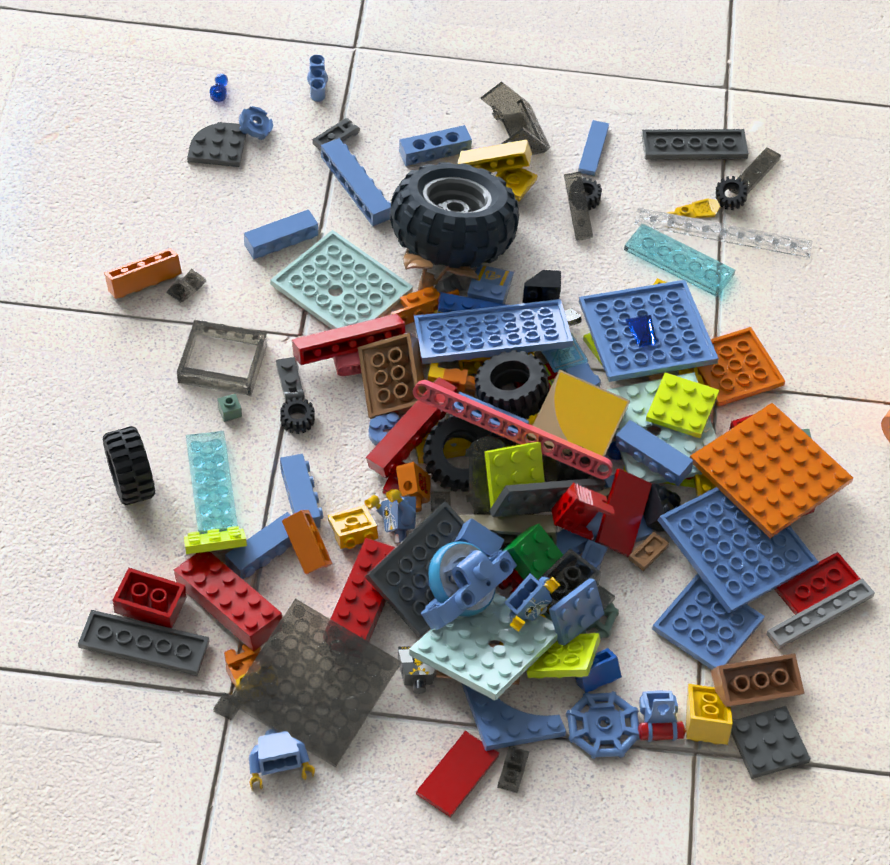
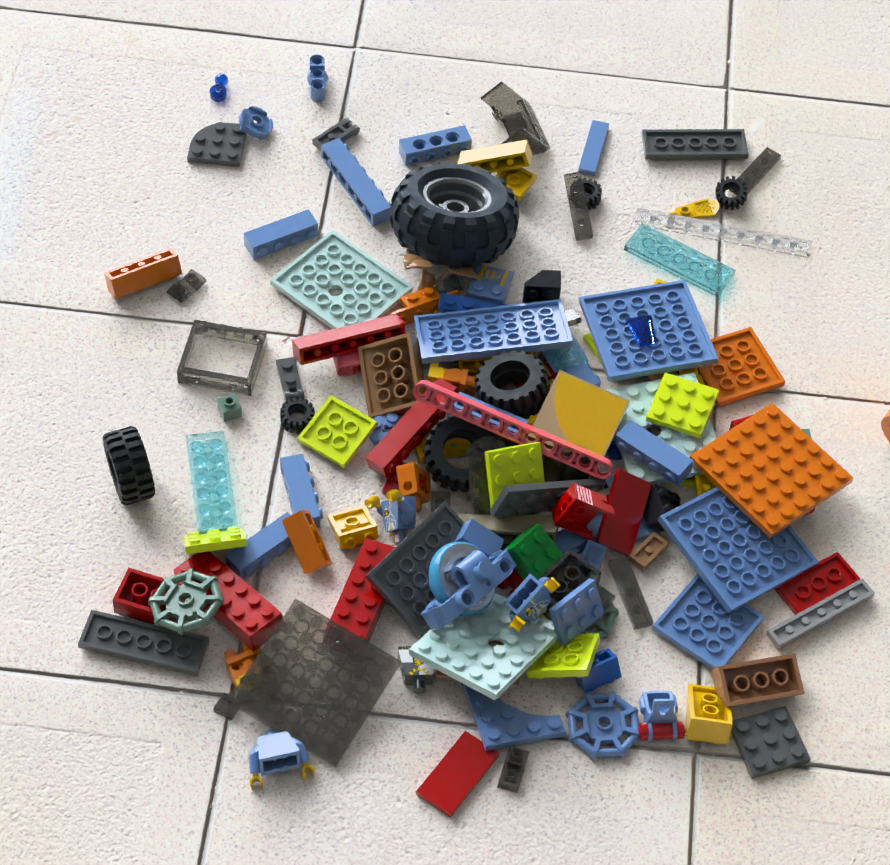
(190, 609): none -> sand green plate
(337, 431): none -> neon yellow plate
(630, 592): none -> clear smoke tile

